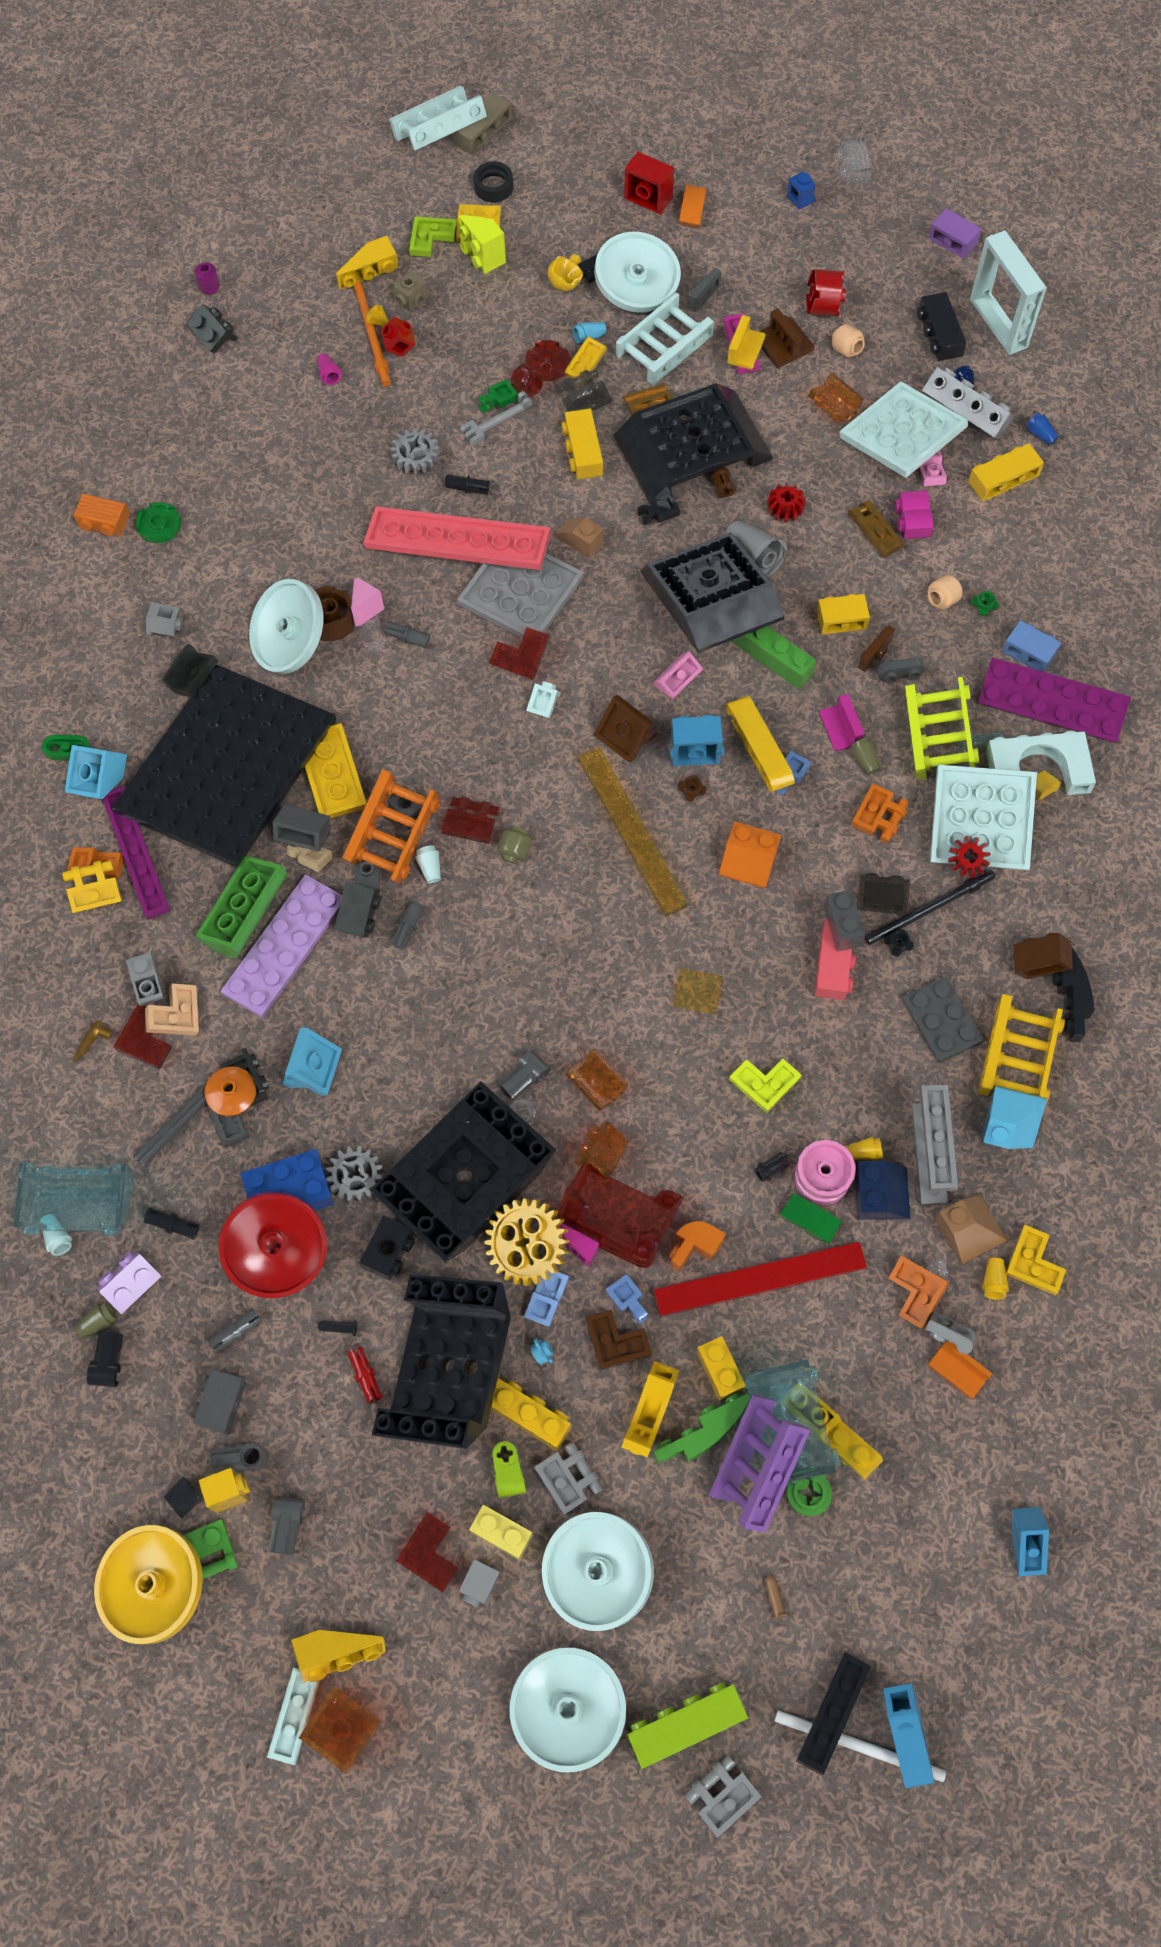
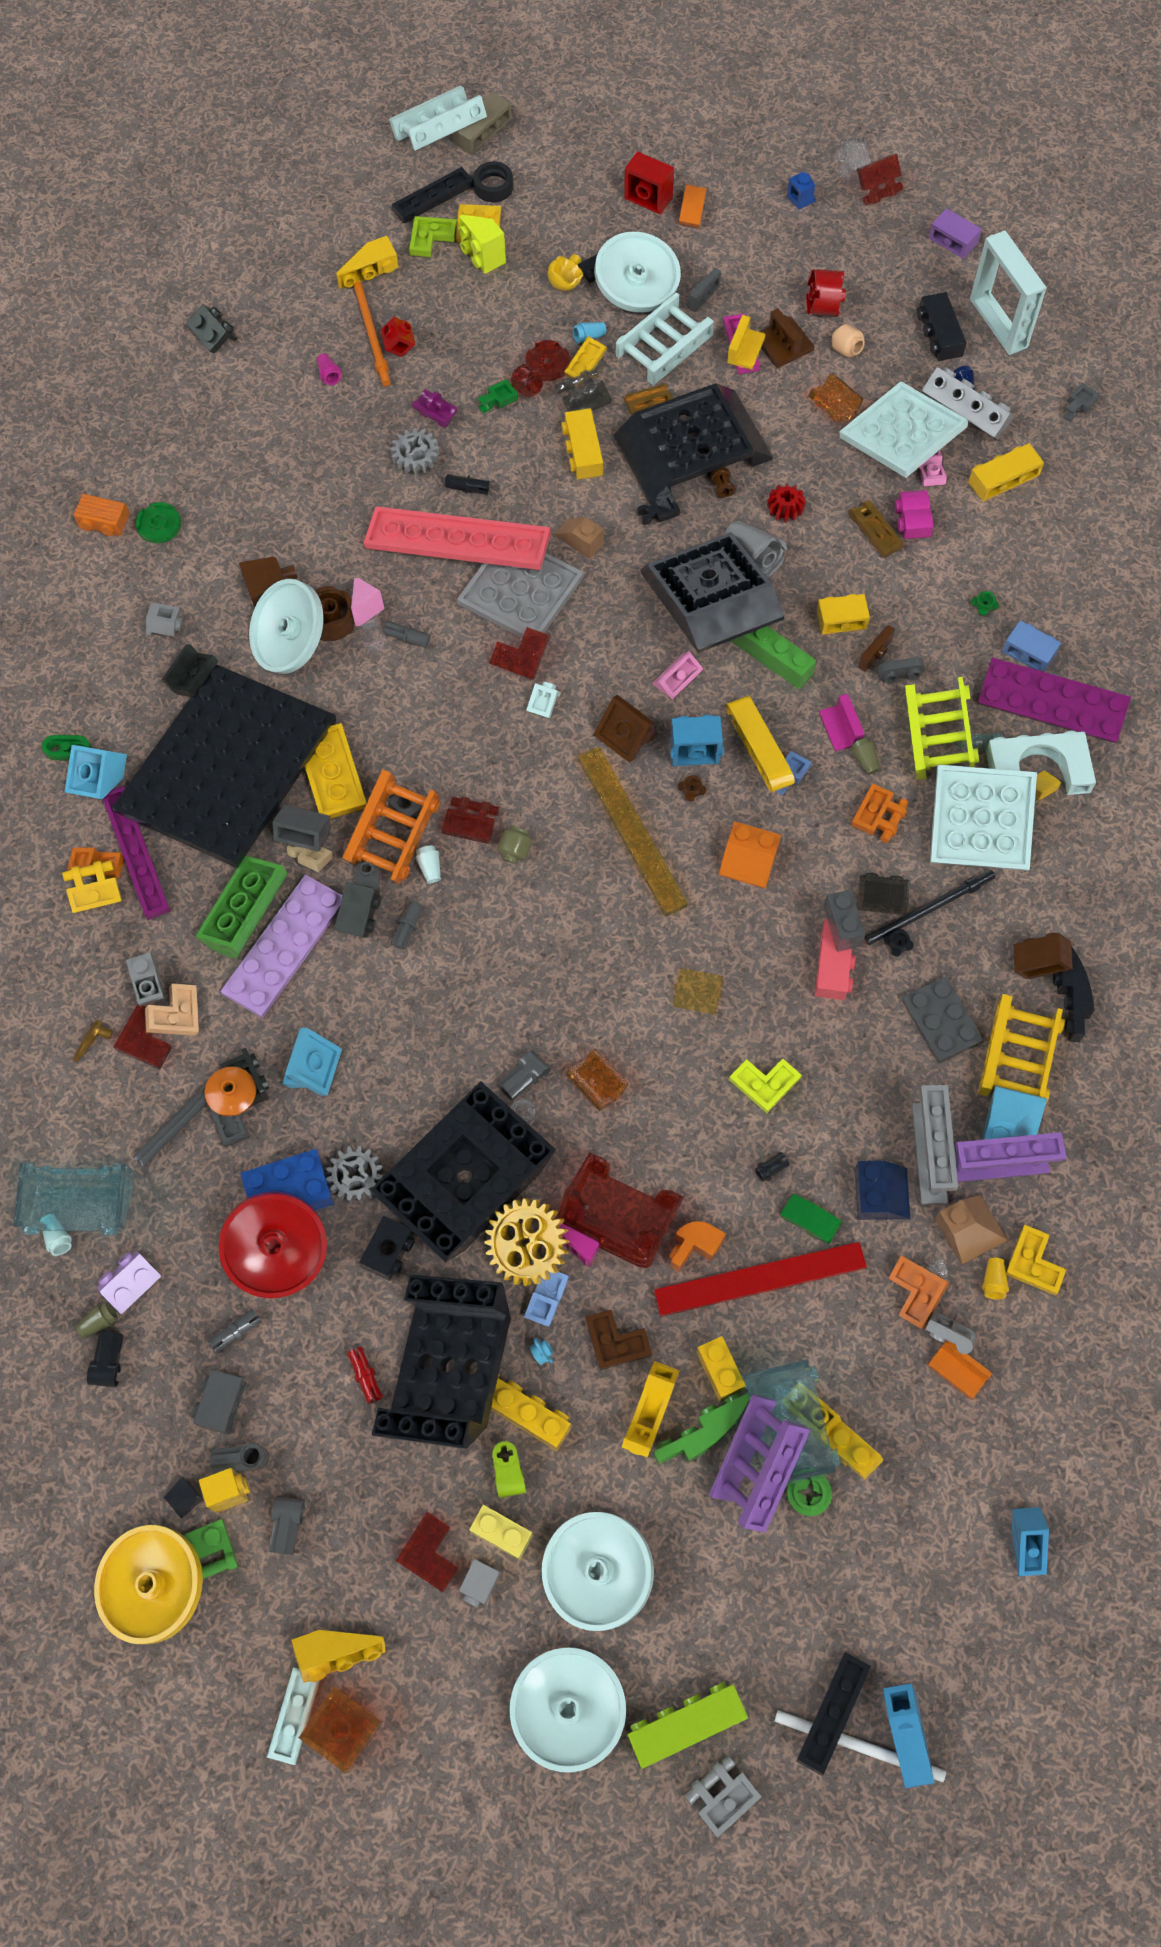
(171, 1223): black pin -> none
(207, 278): magenta brick -> none
(262, 574): none -> reddish brown torso
(339, 1327): black piece -> none
(377, 316): yellow tile -> none
(410, 291): dark tan brick -> none
(432, 195): none -> black plate
(435, 408): none -> magenta hips
(476, 433): light grey hinge -> none
(561, 1483): light grey plate -> none
(602, 1148): clear orange bracket -> none
(626, 1296): medium blue plate -> none
(775, 1599): medium nougat piece -> none
(831, 1159): bright pink wheel -> none
(866, 1149): yellow cone -> none
(877, 173): none -> clear red plate
(944, 592): light nougat head -> none
(978, 861): red gear -> none
(1008, 1156): none -> medium lavender fence
(1042, 428): blue cone -> none
(1081, 399): none -> dark grey plate

